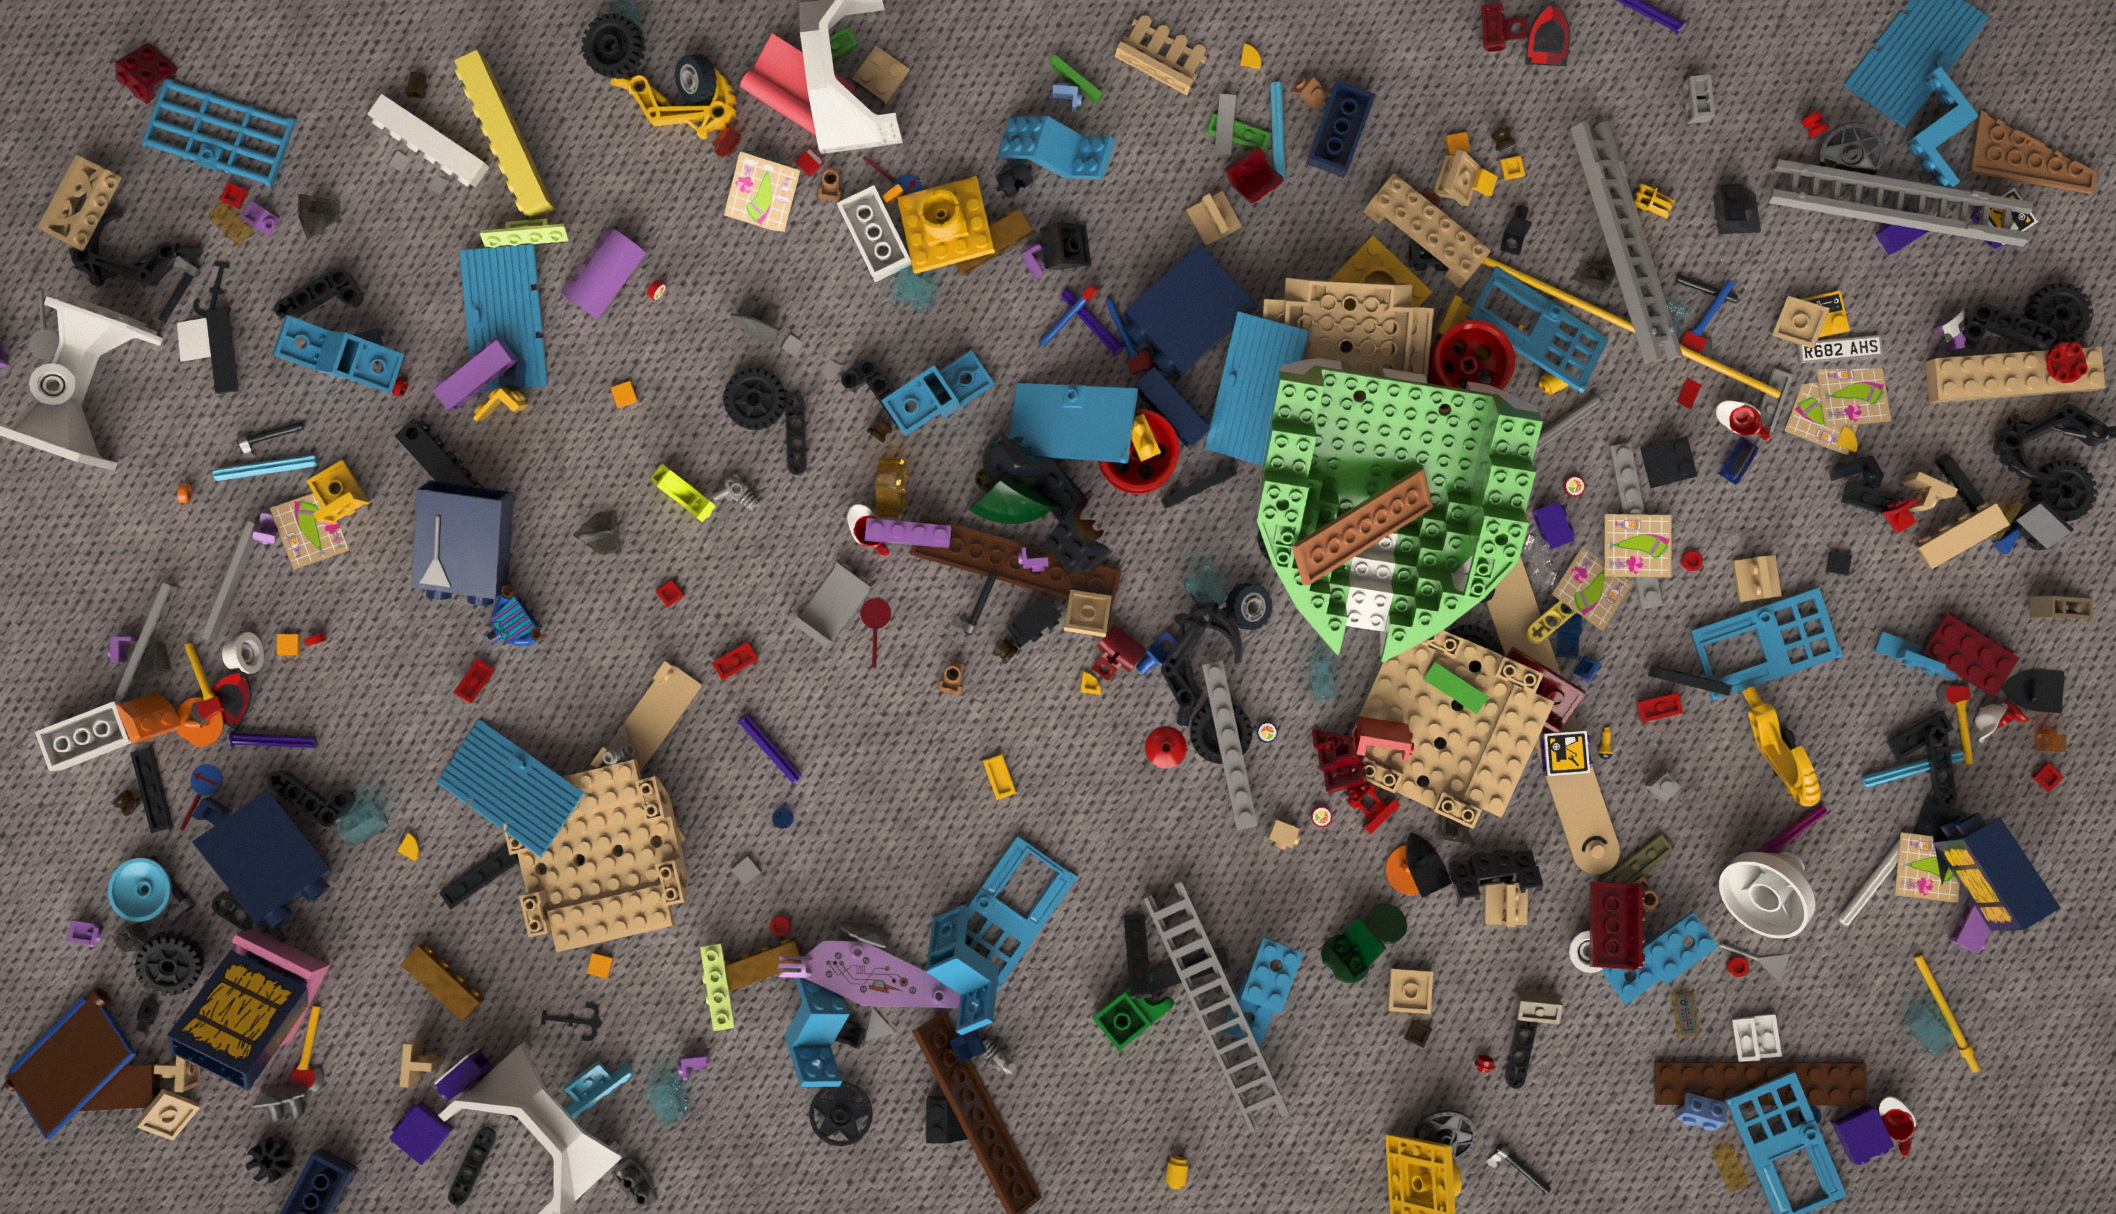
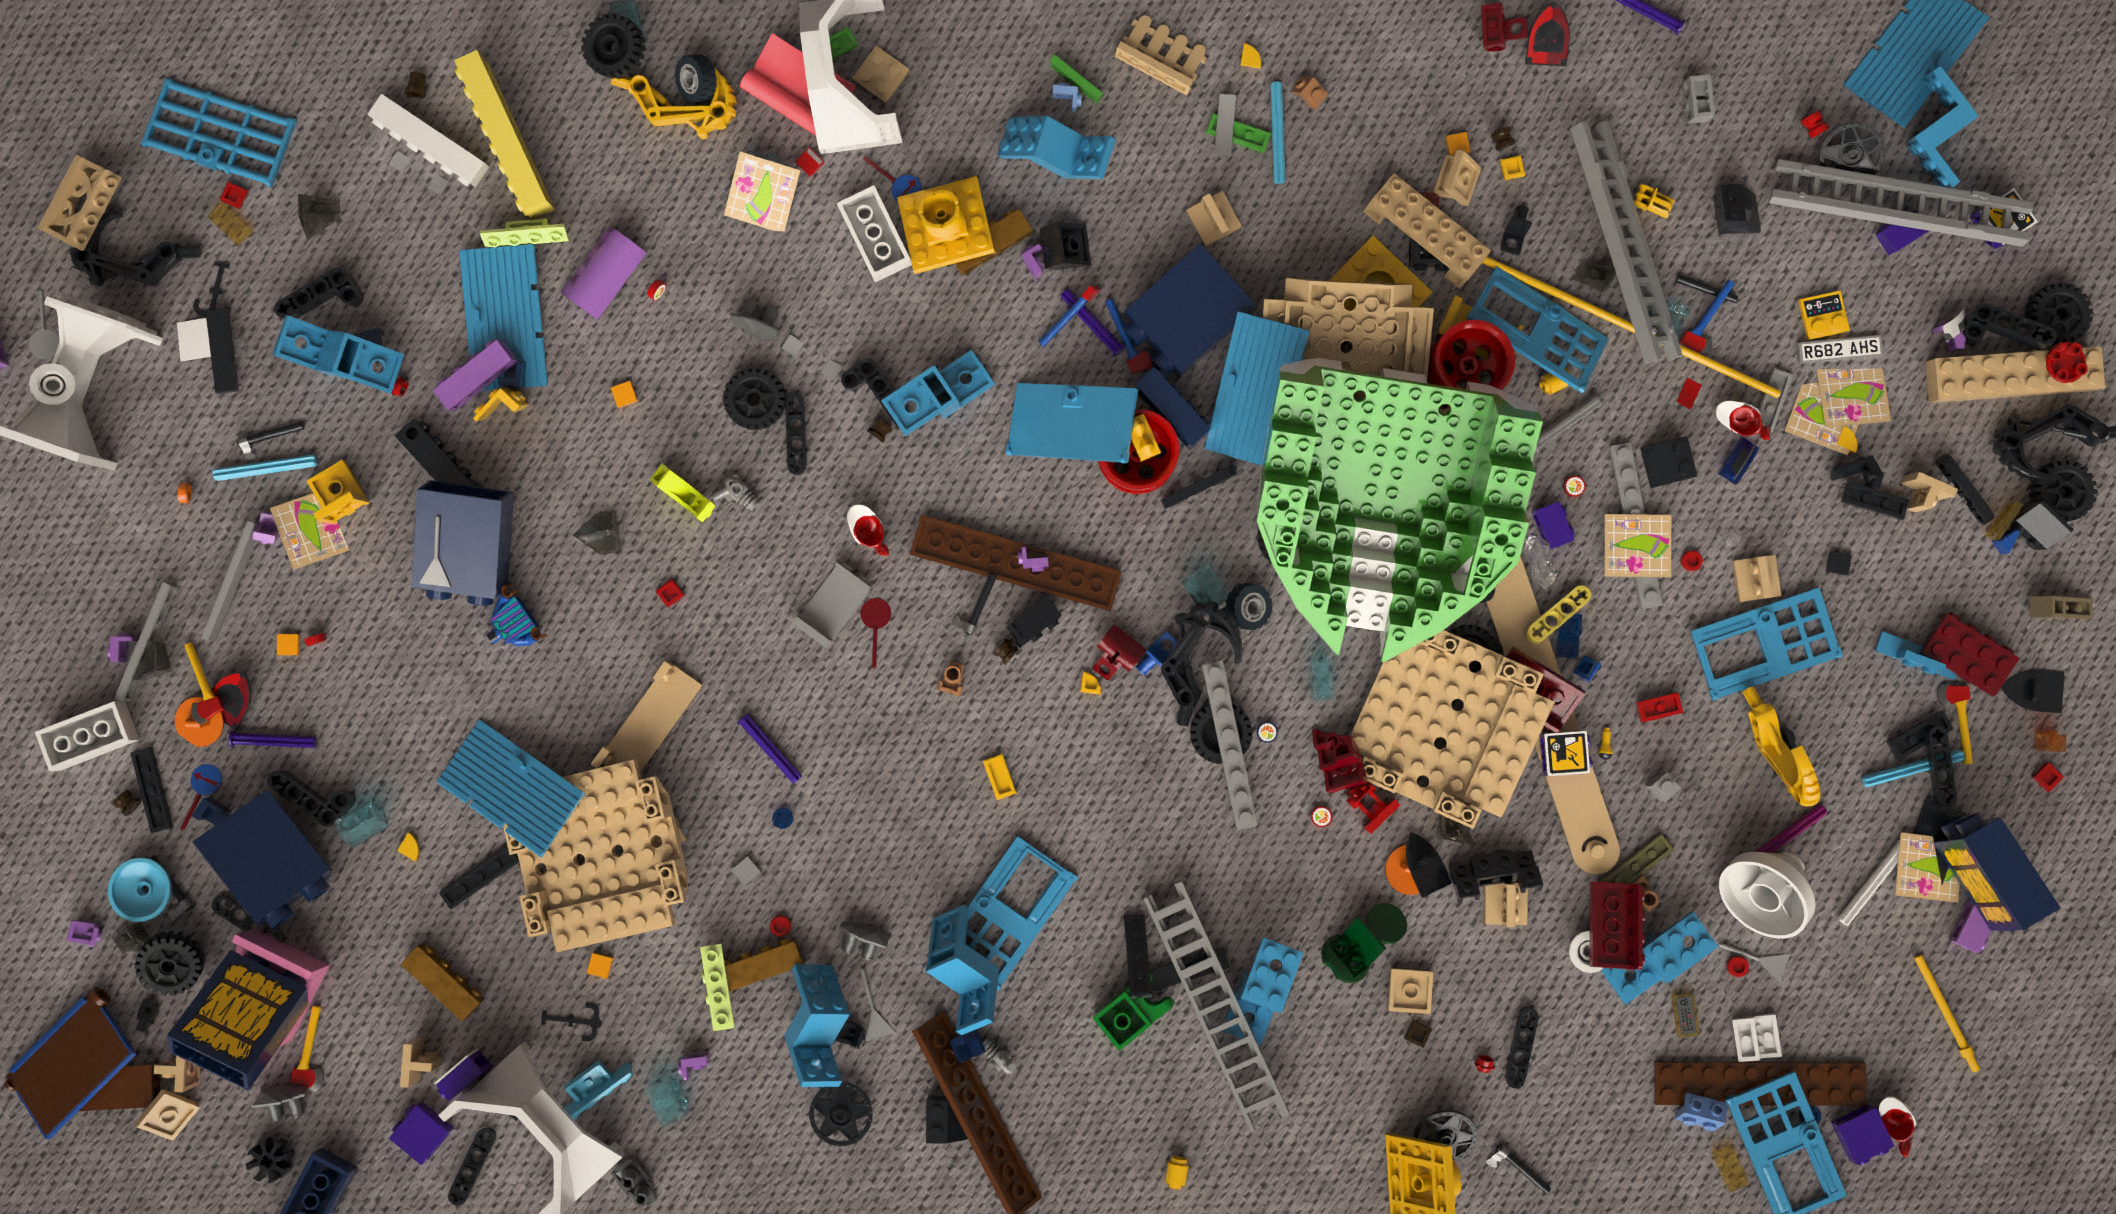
(143, 70): dark red bracket -> none
(148, 717): orange slope -> none
(192, 271): black piece -> none
(244, 653): white piece -> none
(259, 218): medium lavender bracket -> none
(473, 681): red plate -> none
(622, 751): light grey piece -> none
(726, 142): clear red brick -> none
(735, 661): red plate -> none
(830, 190): medium nougat plate -> none
(869, 976): lavender wing -> none
(890, 487): clear yellow brick -> none
(892, 194): light orange tile -> none
(907, 533): medium lavender brick -> none
(914, 291): clear light blue brick -> none
(982, 478): dark brown wheel -> none
(1010, 502): dark green brick -> none
(1011, 180): black wheel -> none
(1073, 537): black piece -> none
(1087, 613): tan bracket -> none
(1163, 736): red dish -> none
(1253, 175): dark red bracket -> none
(1284, 834): tan brick -> none
(1340, 128): dark blue brick -> none
(1362, 526): nougat plate -> none
(1383, 734): red panel -> none
(1455, 687): bright green tile -> none
(1484, 182): yellow tile -> none
(1539, 1007): dark tan panel -> none
(1589, 591): sticker -> none
(1690, 680): black beam -> none
(1801, 322): tan plate -> none
(1899, 514): red bracket -> none
(1929, 1032): clear light blue brick -> none
(1962, 535): tan brick -> none
(1996, 716): white hair -> none
(2021, 158): medium nougat wing -> none

